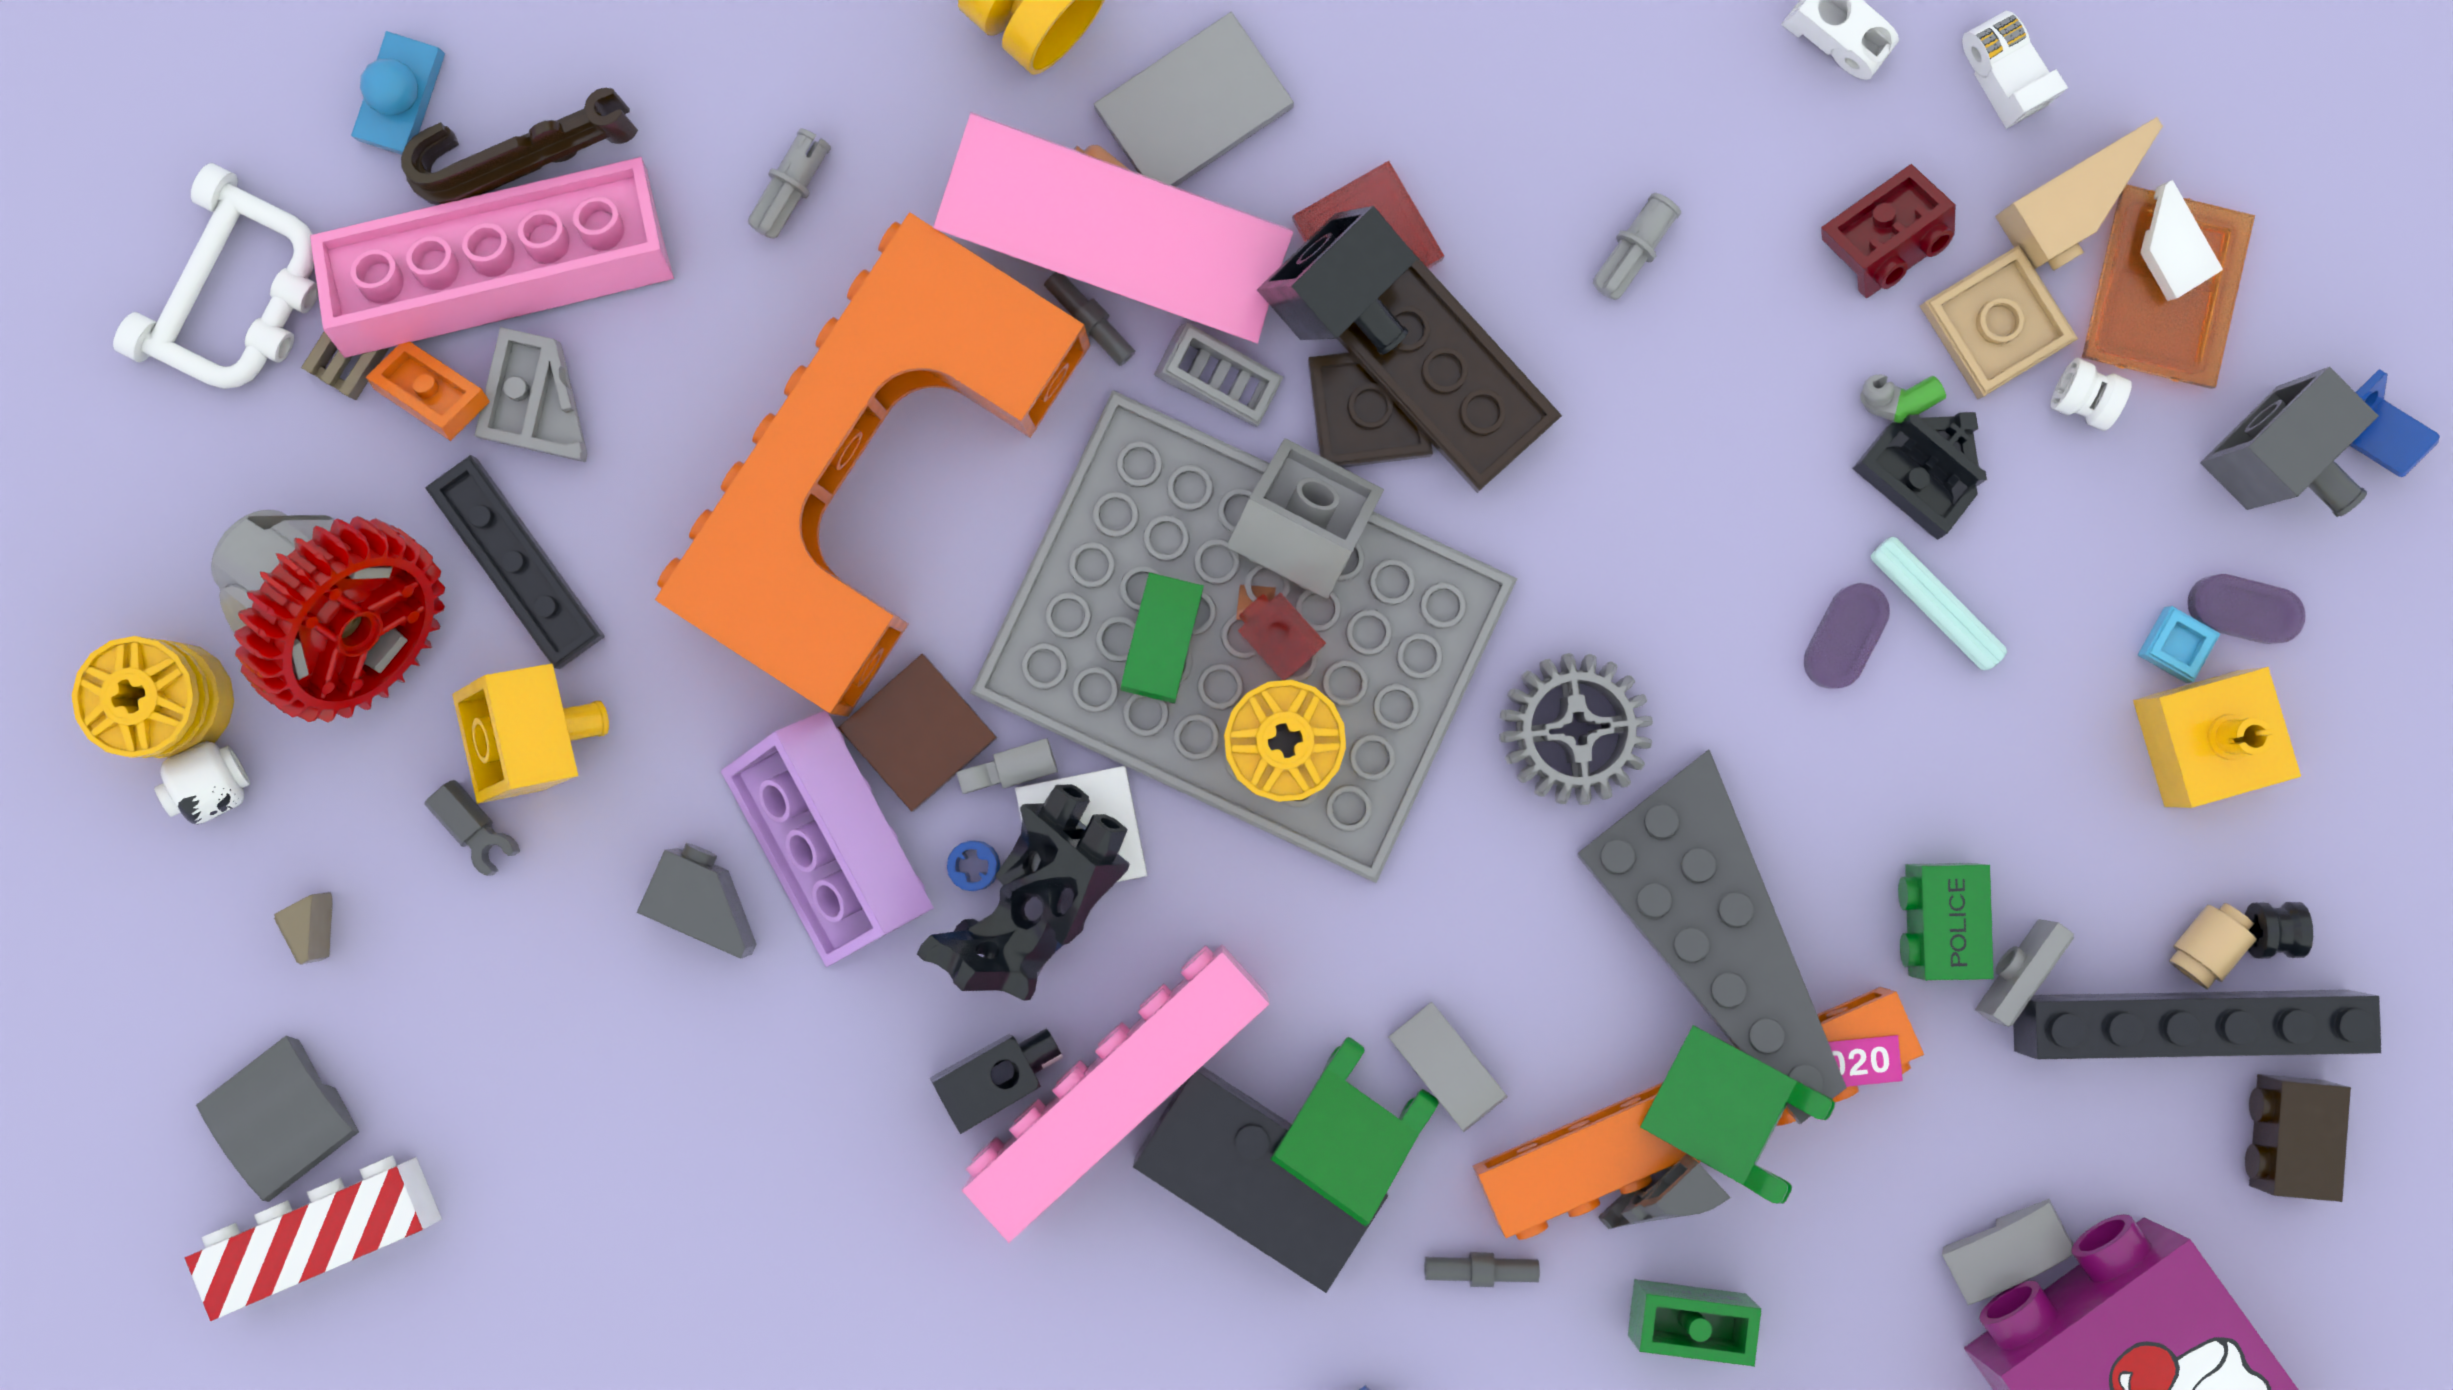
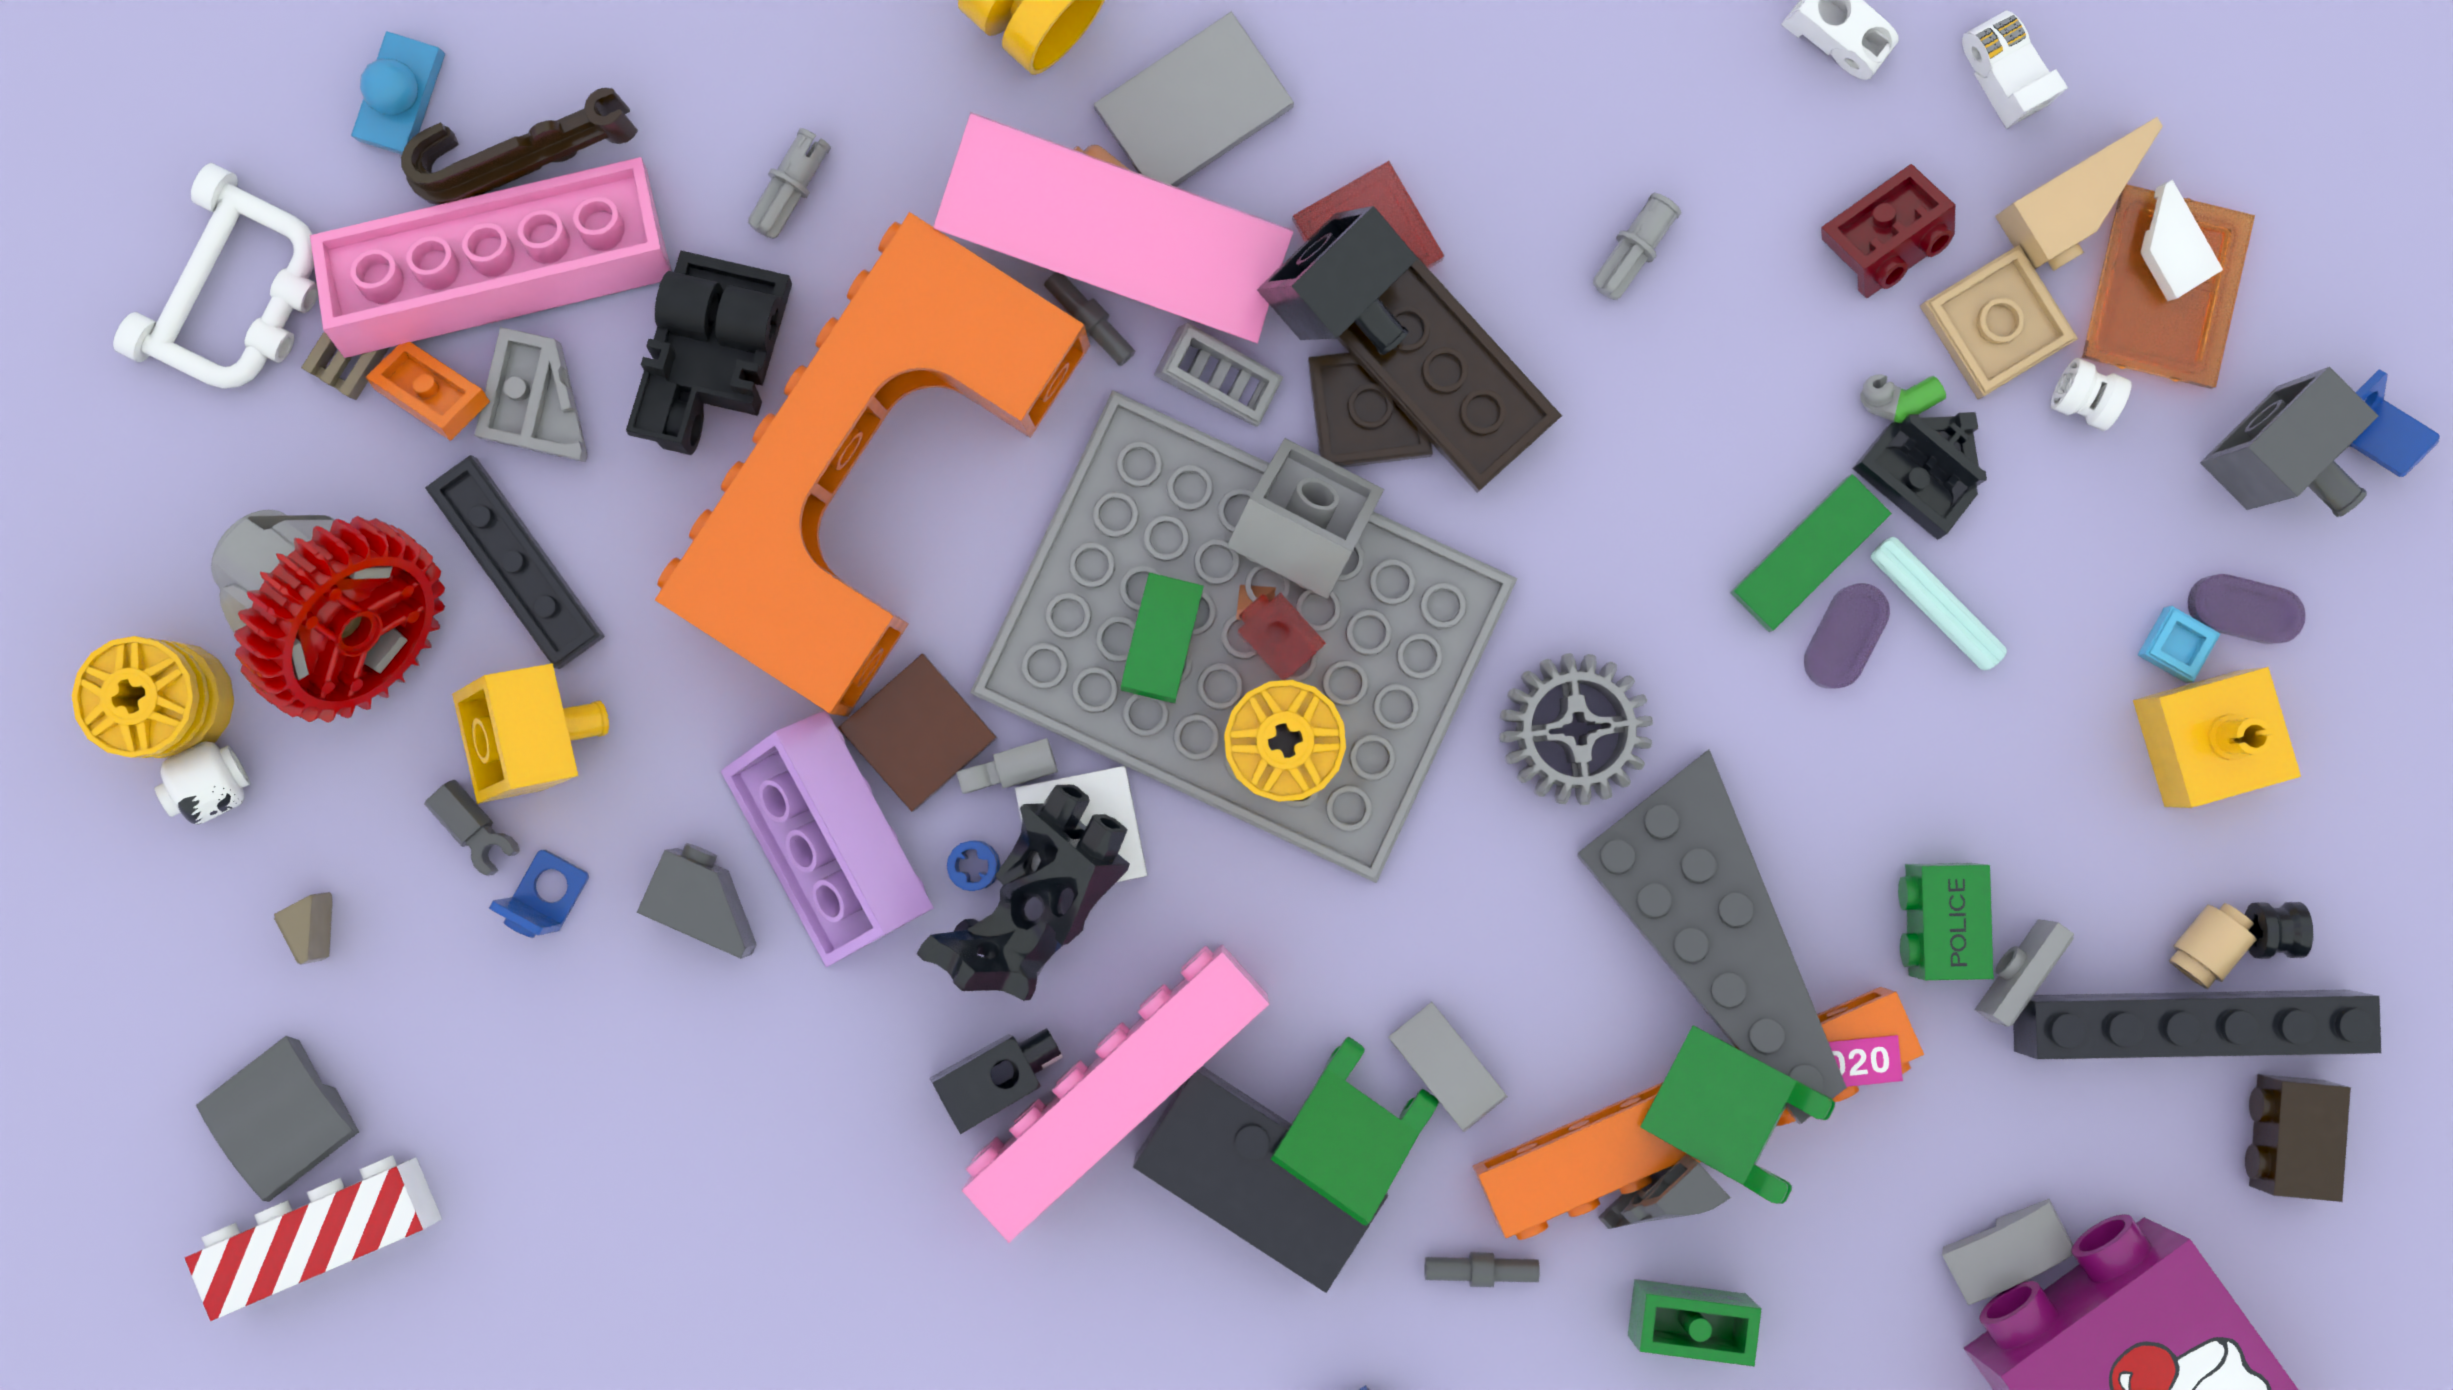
(530, 913): none -> blue bracket
(708, 347): none -> black plate
(1810, 553): none -> green tile

